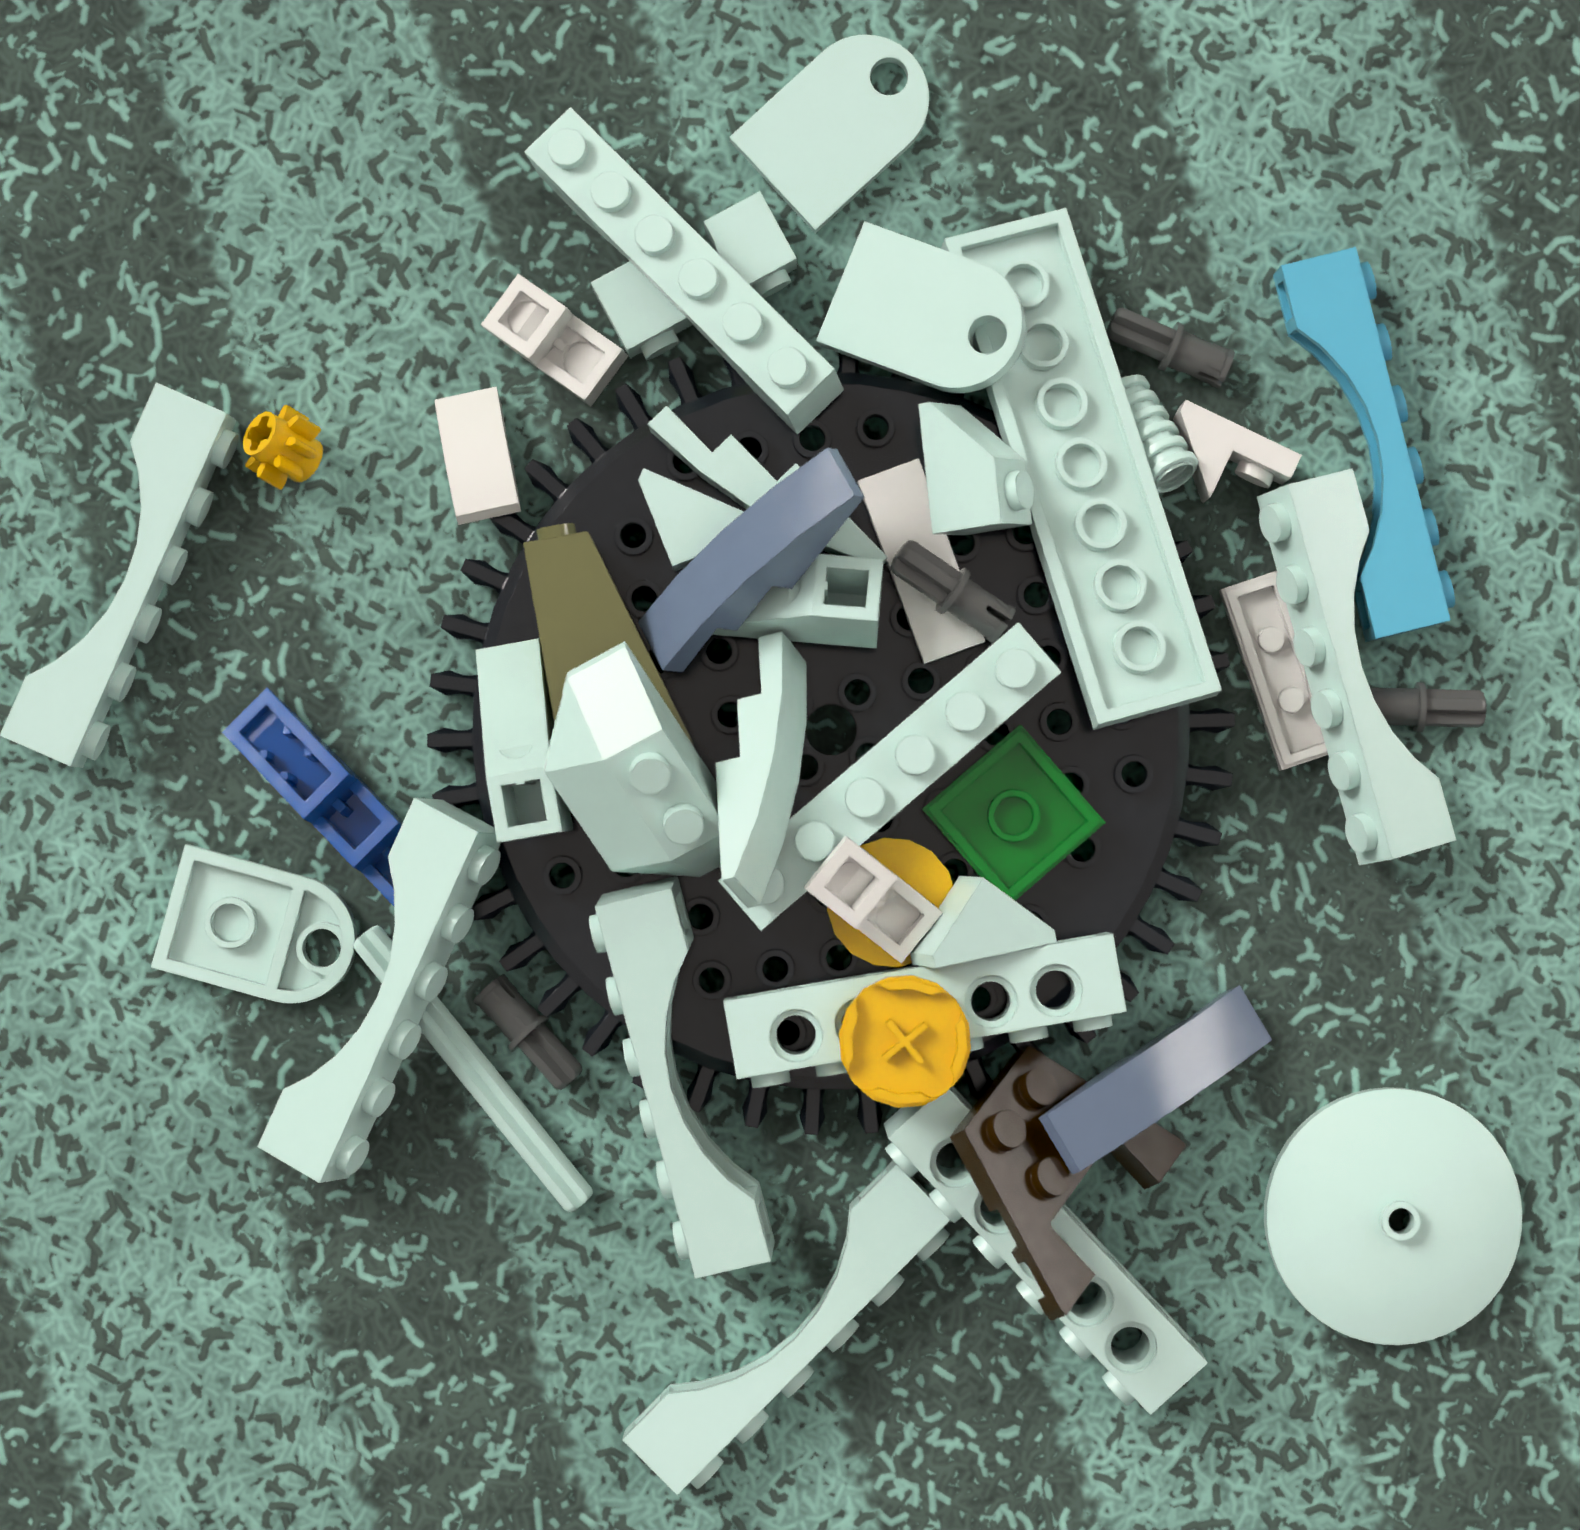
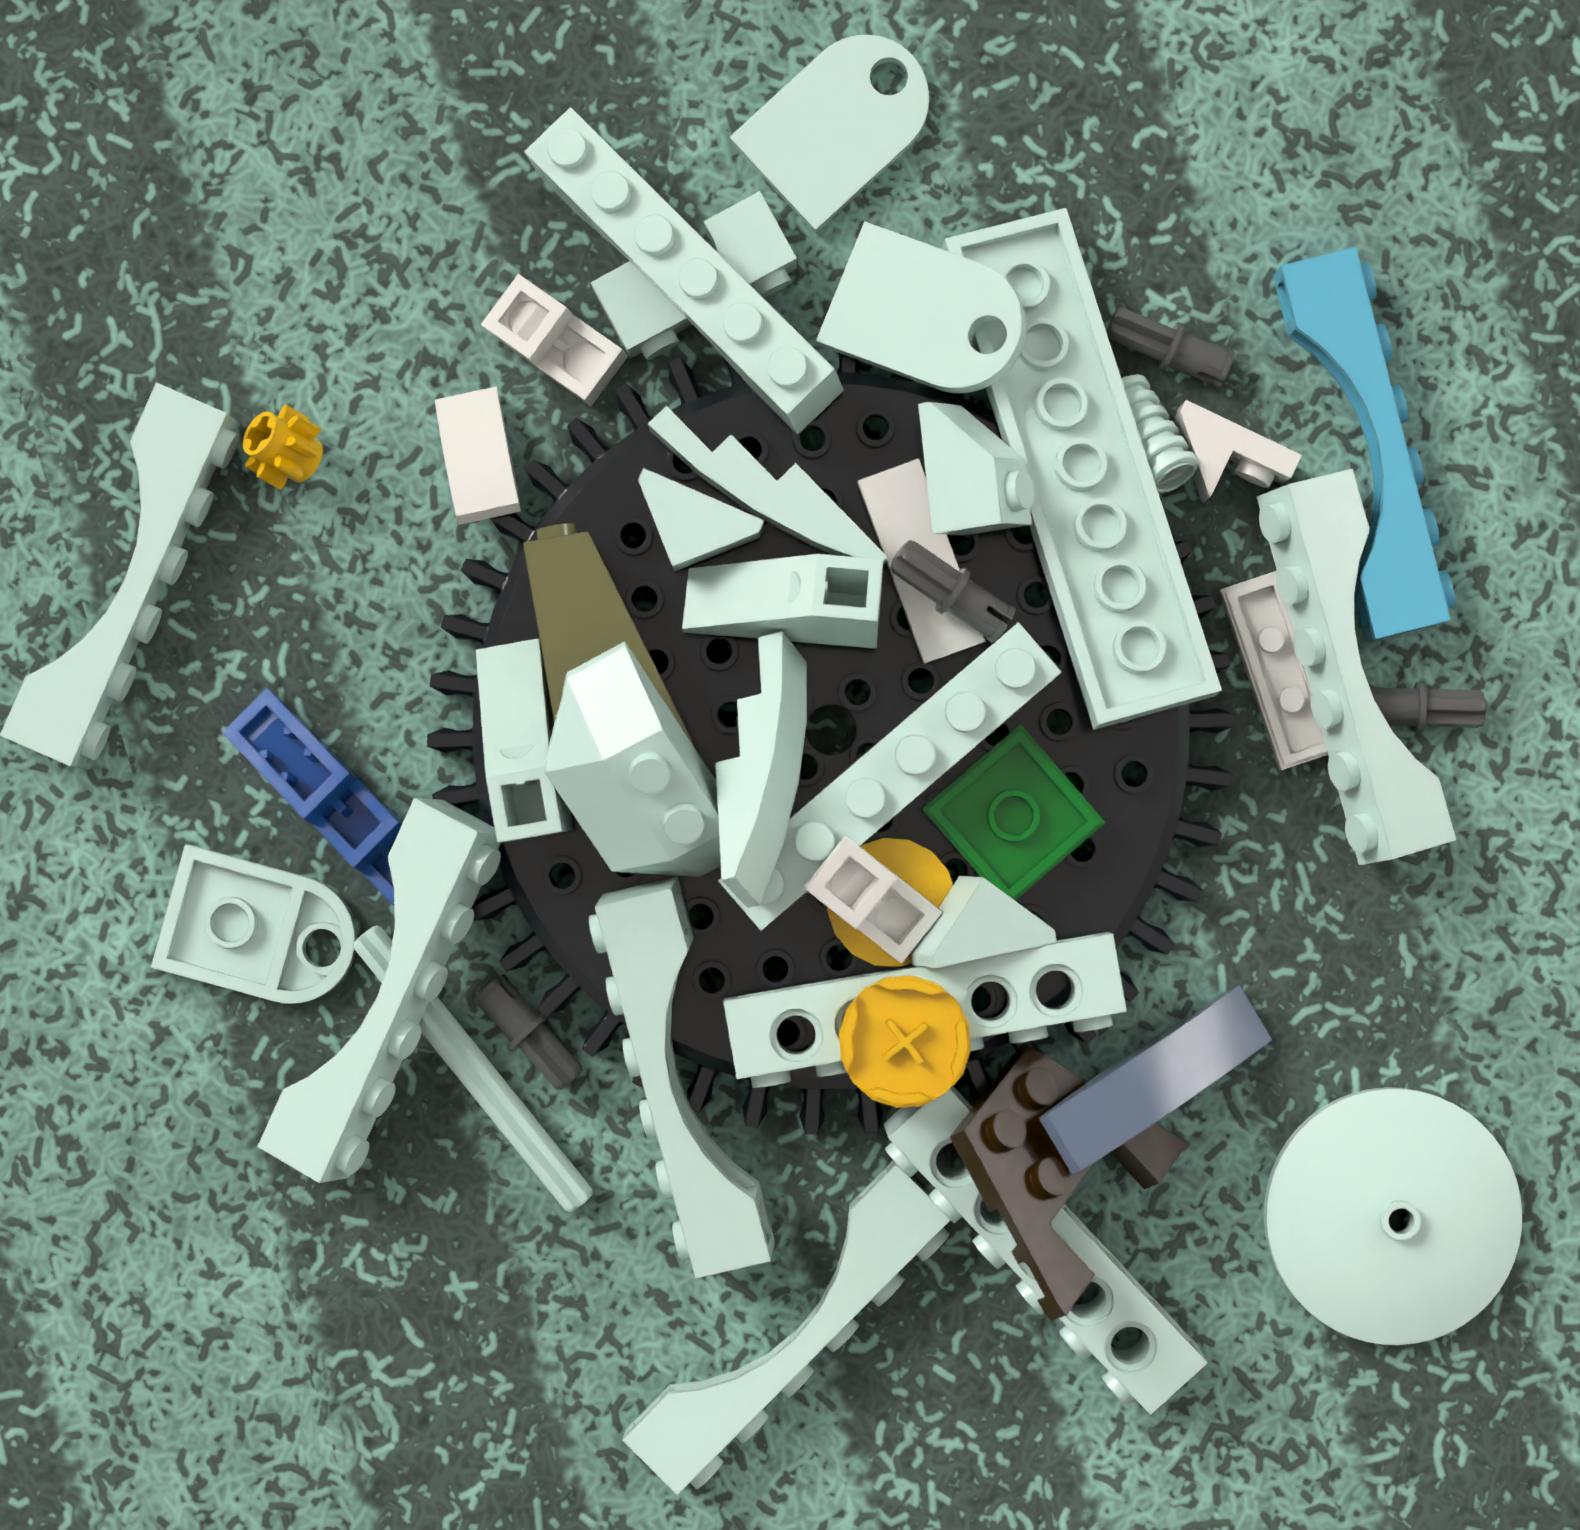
(758, 550): sand blue slope -> none

